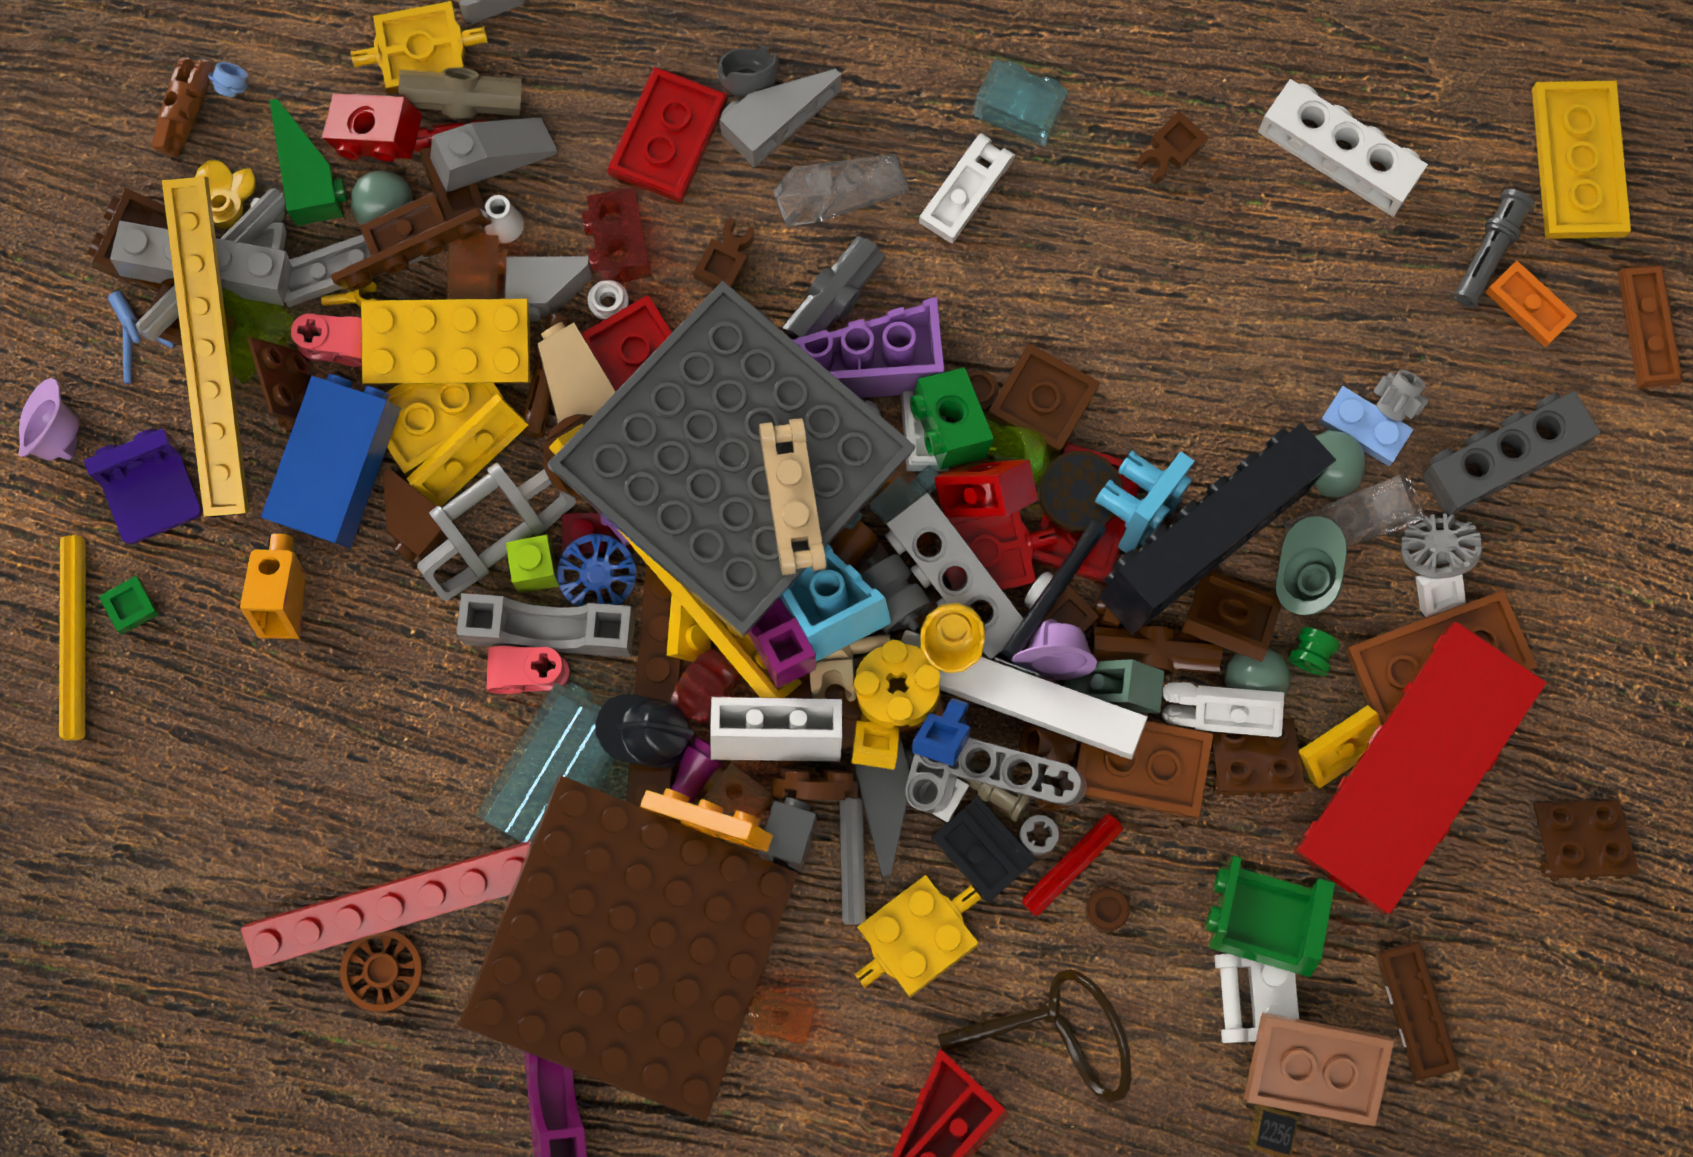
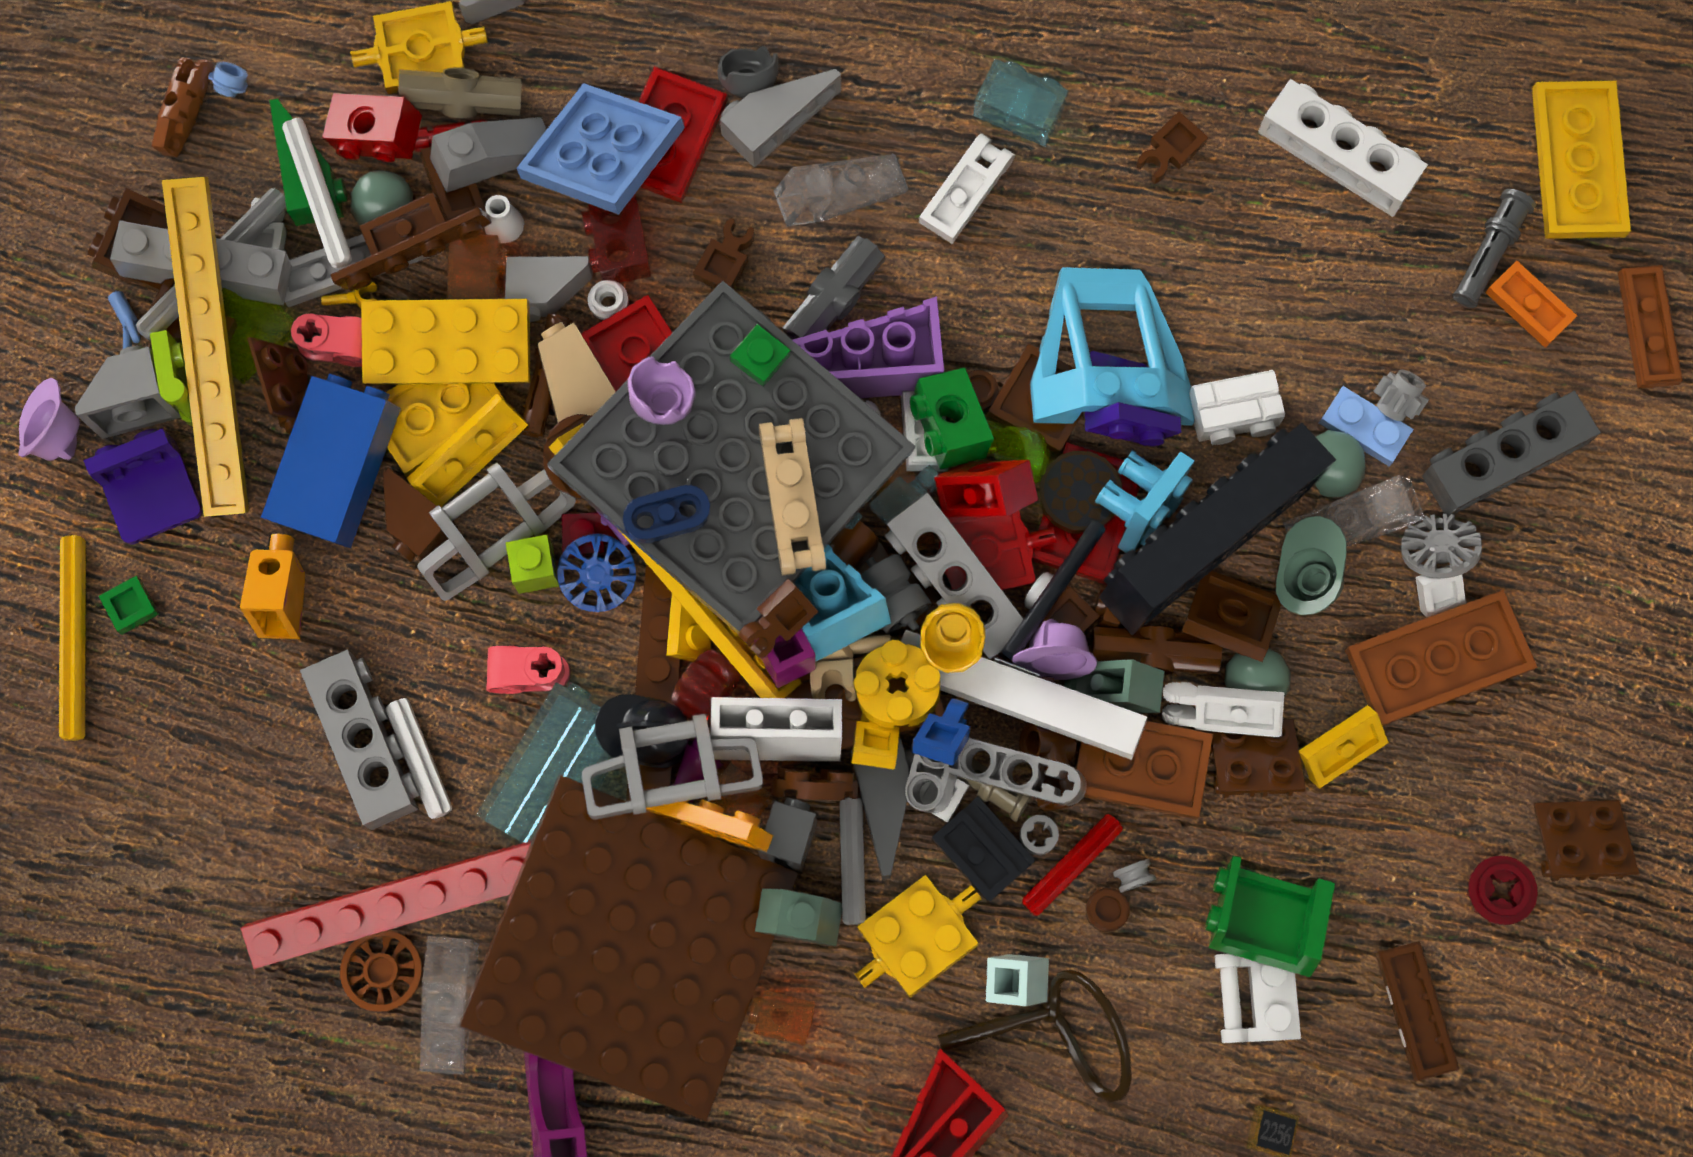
(125, 395): none -> light grey slope
(171, 372): none -> lime plate
(227, 191): yellow plate -> none
(317, 193): none -> white axle
(326, 684): none -> light grey brick
(419, 758): none -> white axle
(446, 987): none -> clear slope
(577, 630): light grey arch -> none
(601, 148): none -> medium blue plate
(660, 391): none -> lavender hair
(665, 512): none -> dark blue plate
(676, 793): none -> light grey bar
(760, 355): none -> green plate
(782, 615): none -> reddish brown plate
(799, 916): none -> sand green slope
(1017, 980): none -> light aqua brick
(1090, 388): none -> medium azure windscreen
(1126, 420): none -> dark purple bracket
(1134, 875): none -> light grey bush
(1237, 407): none -> white brick
(1314, 651): green wheel -> none
(1318, 1069): nougat plate -> none
(1420, 768): red piece -> none
(1522, 893): none -> dark red gear

